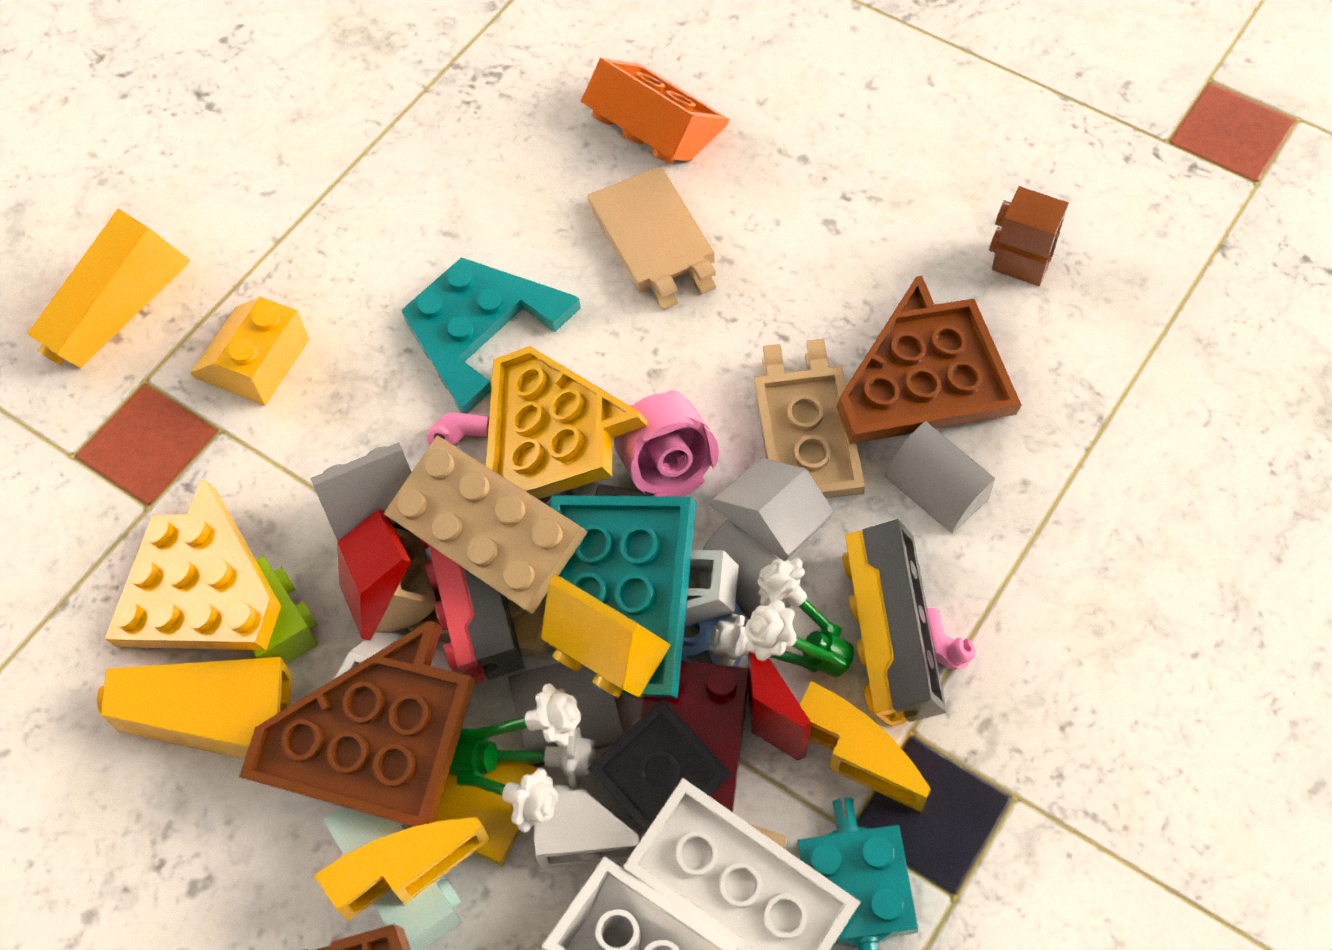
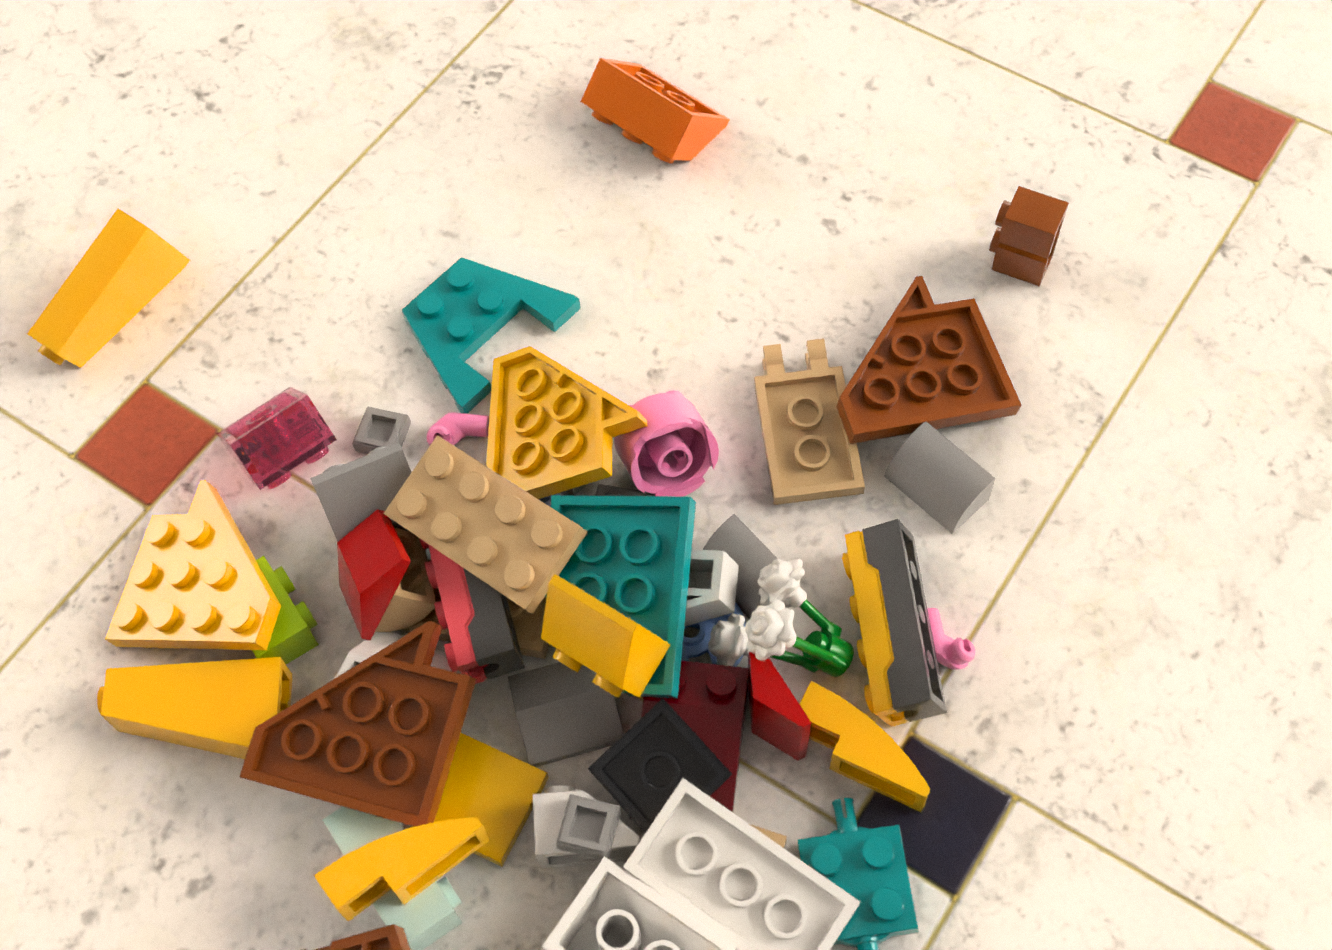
(253, 350): yellow slope -> none
(277, 438): none -> clear pink slope
(380, 429): none -> light grey tile
(535, 796): white plant -> none
(588, 827): none -> light grey tile
(654, 235): tan tile -> none
(775, 505): light grey slope -> none

